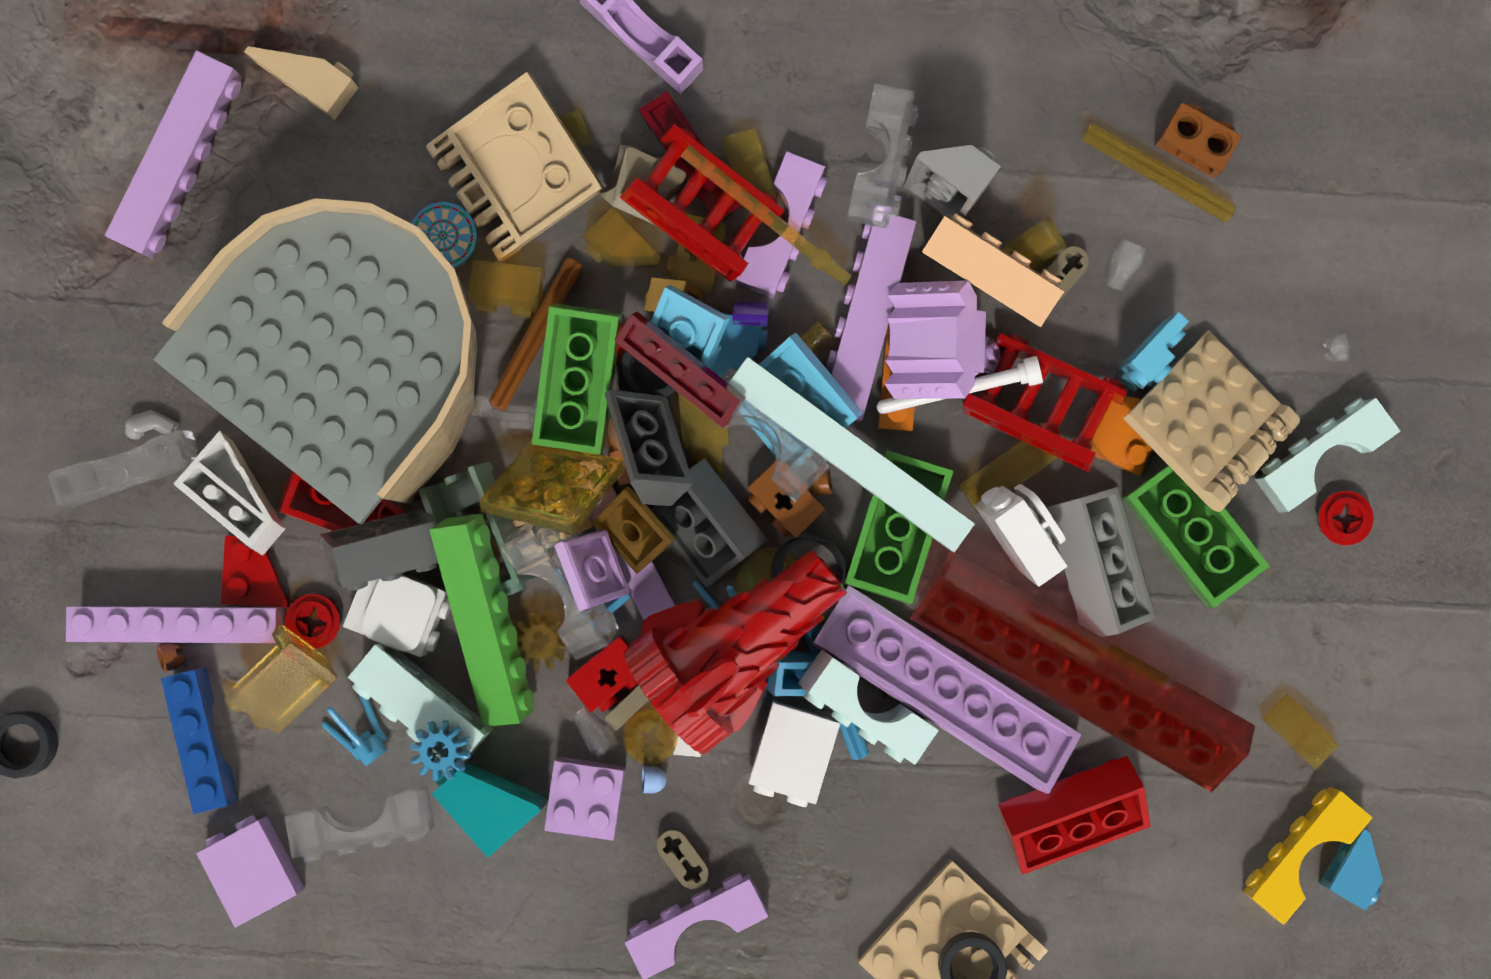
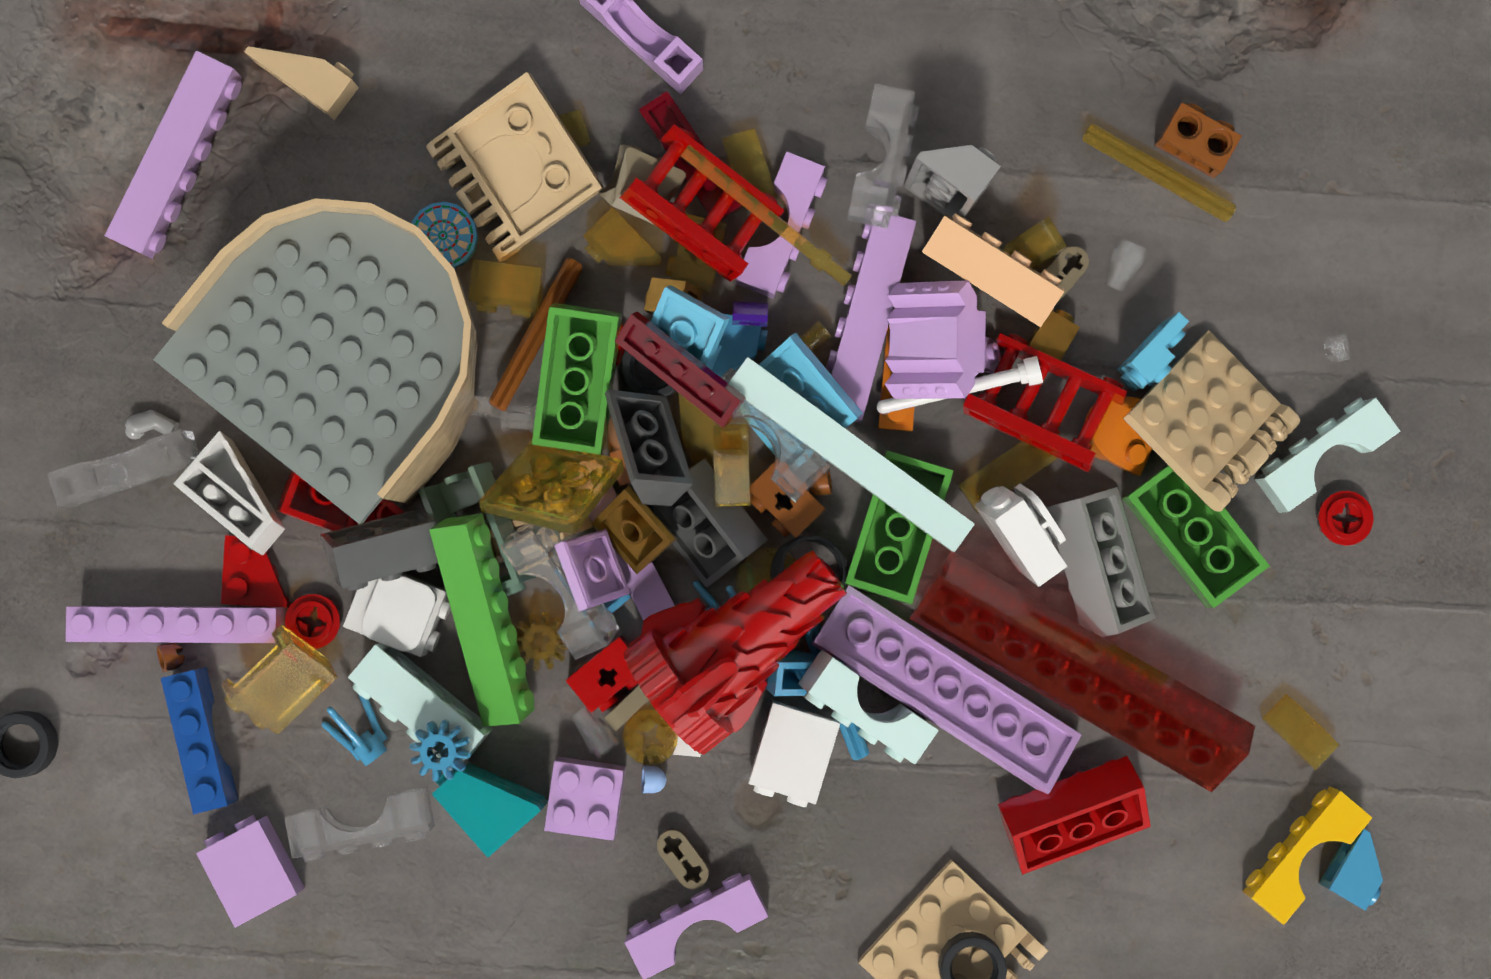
(732, 465): none -> clear yellow slope
(1055, 334): none -> pearl gold brick

